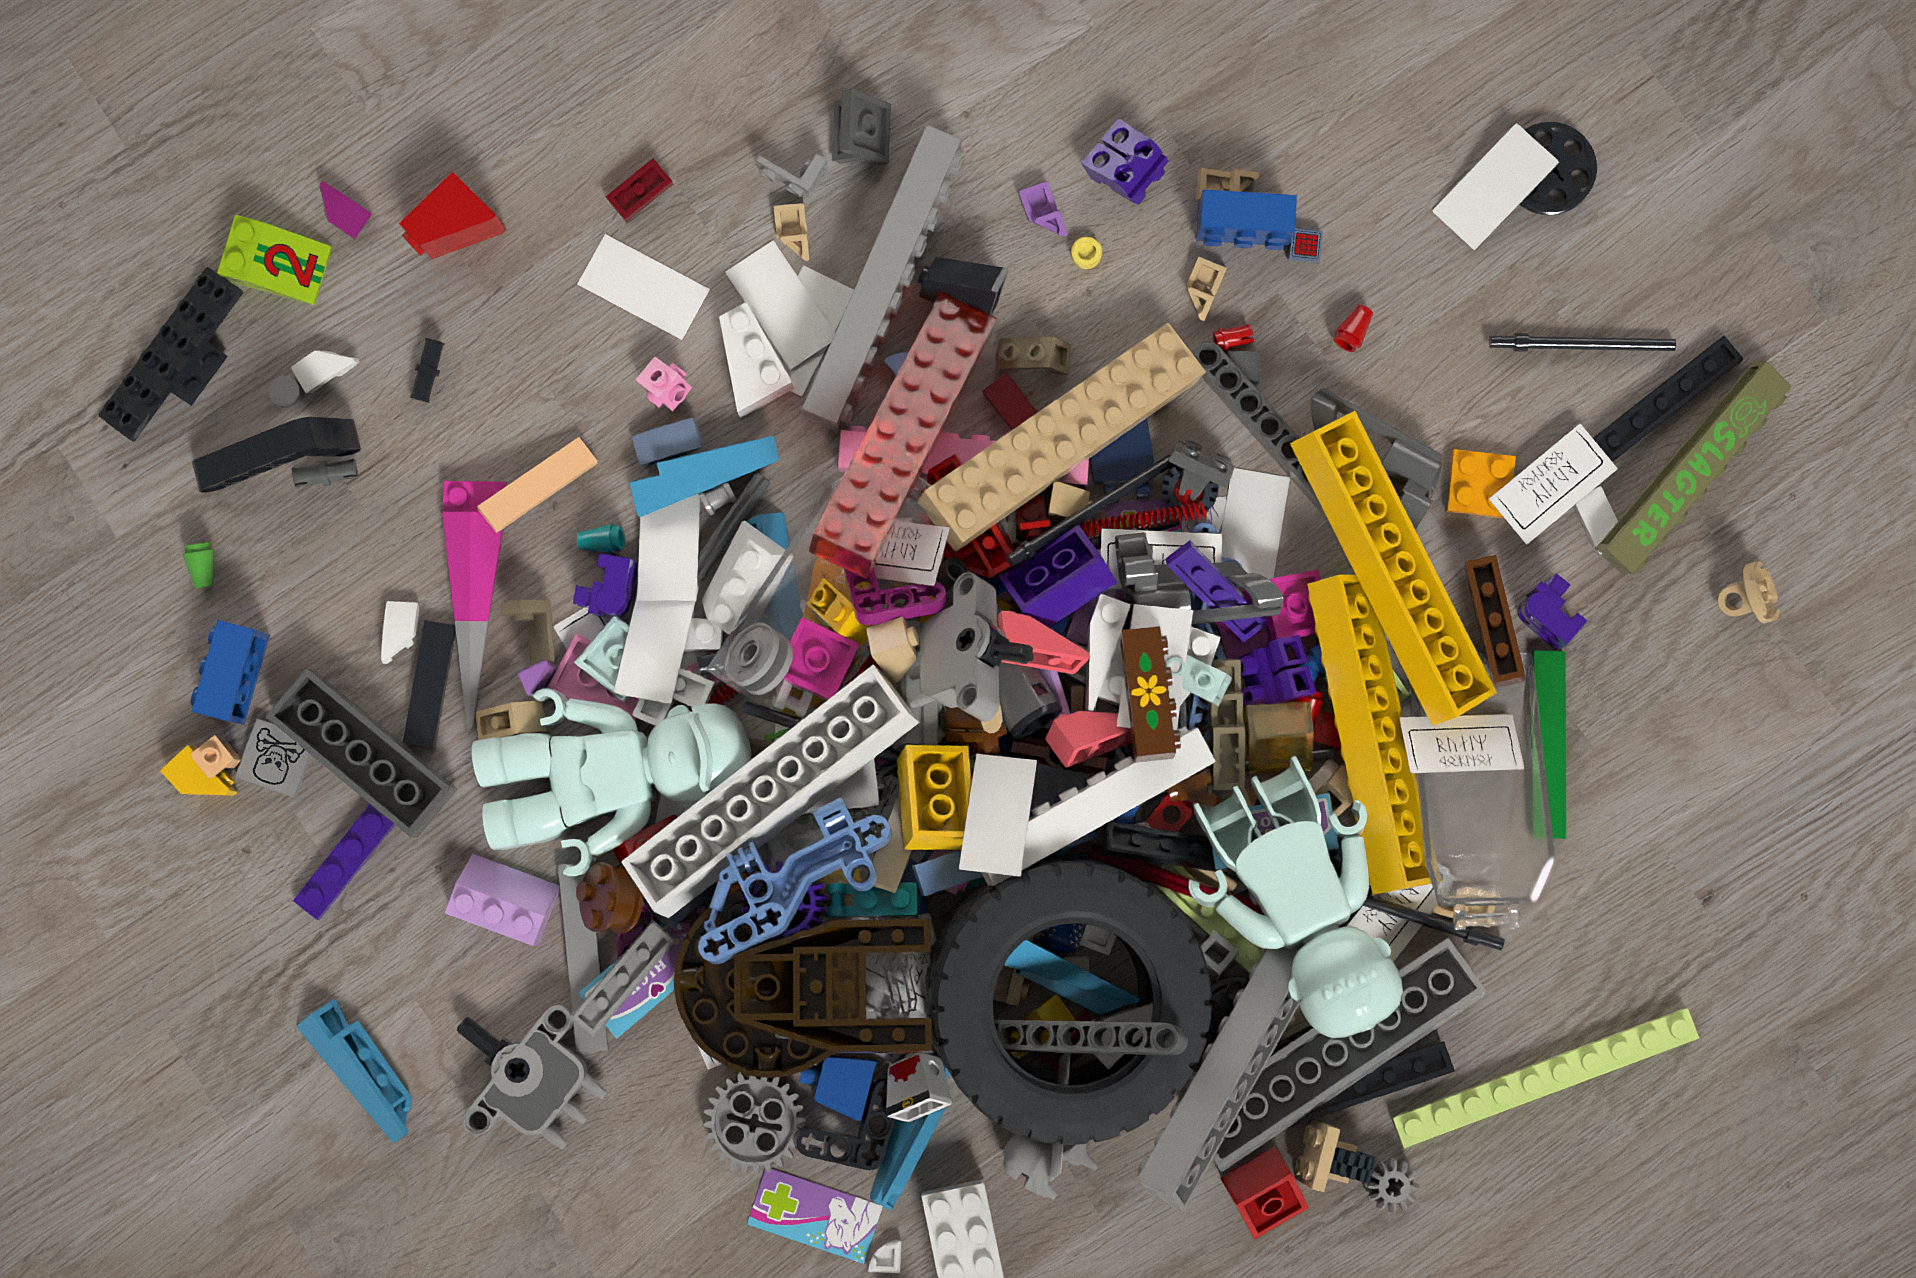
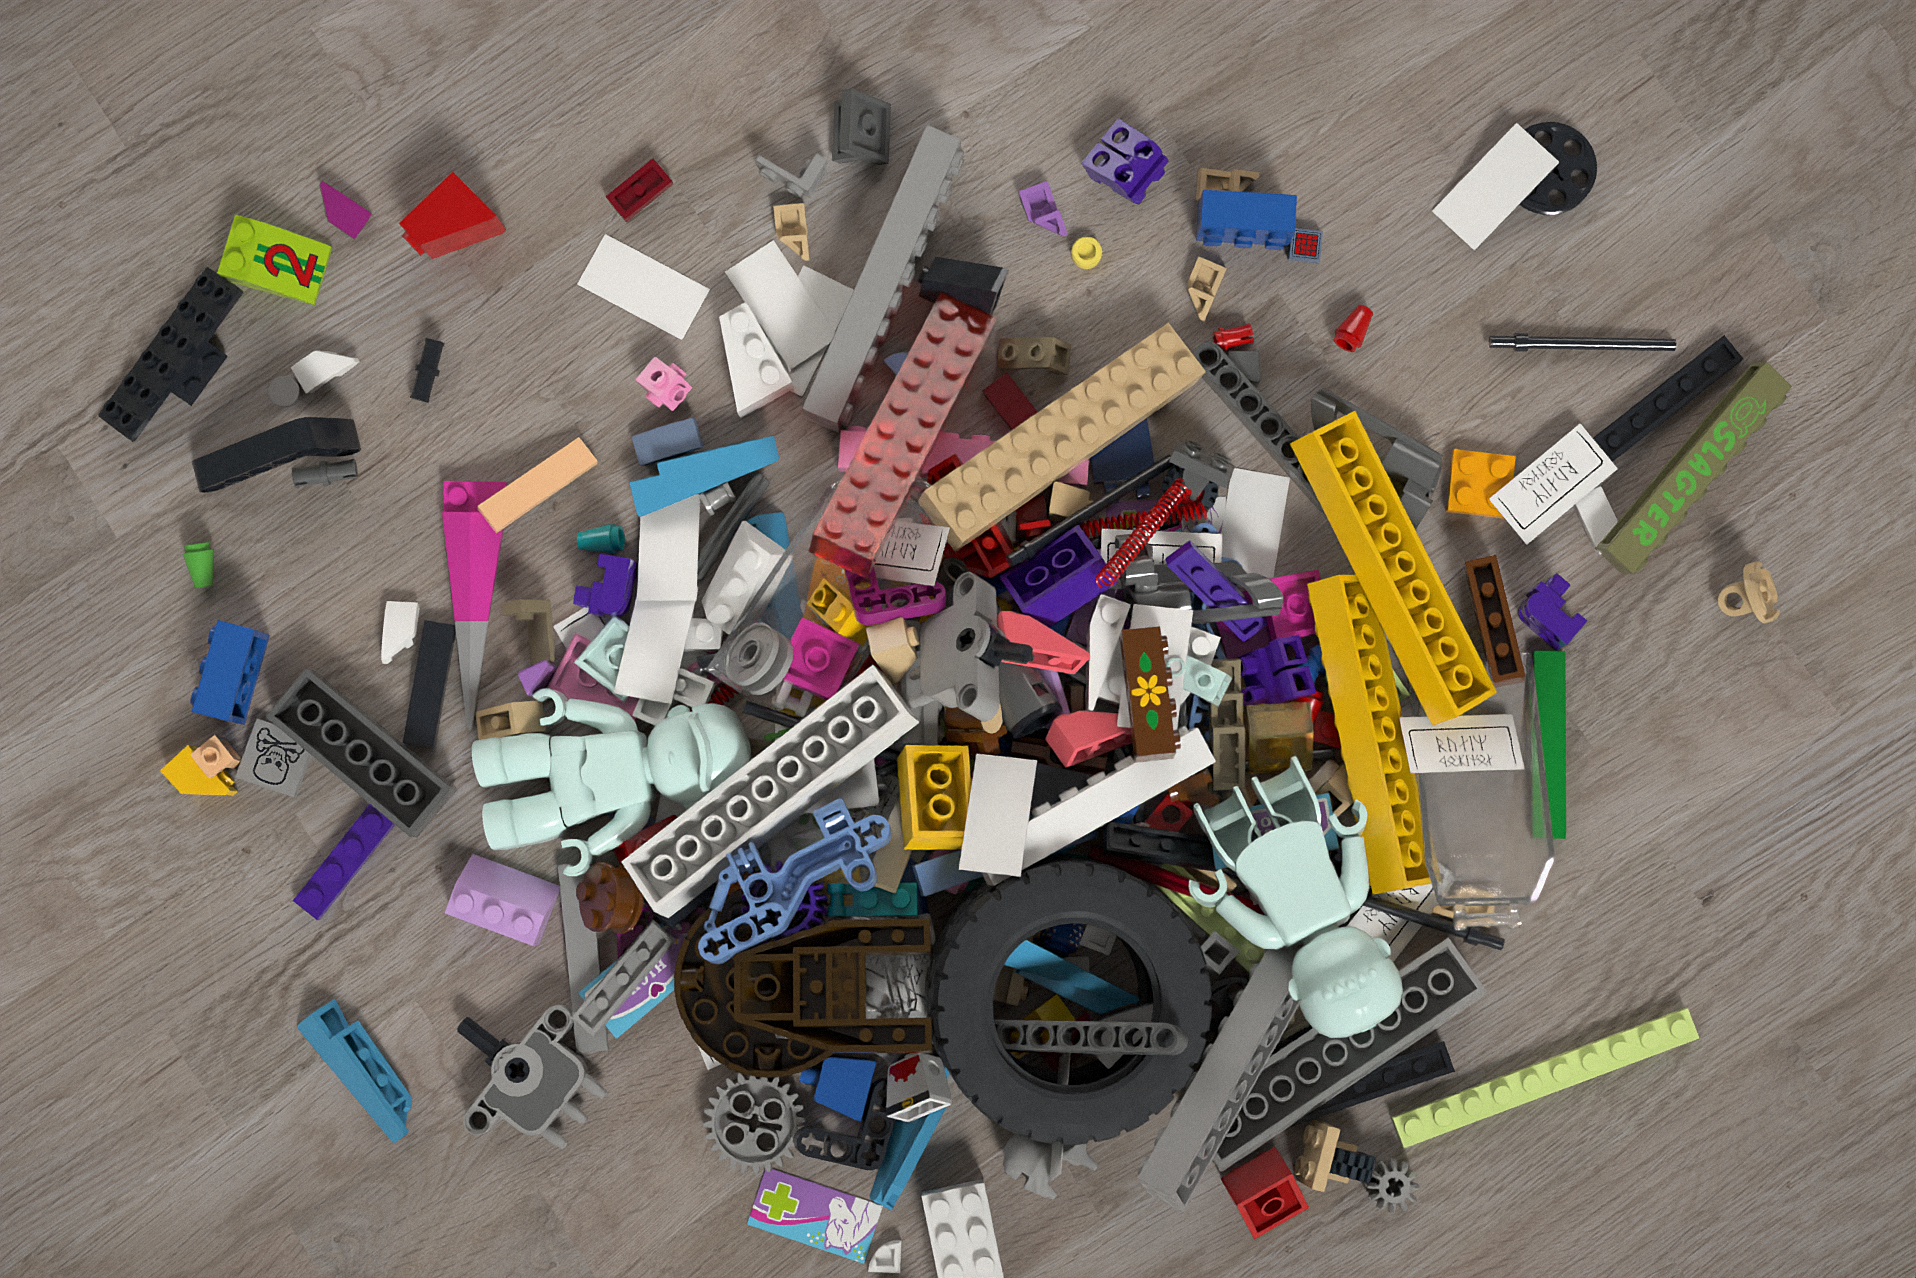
(1138, 529): none -> red piece

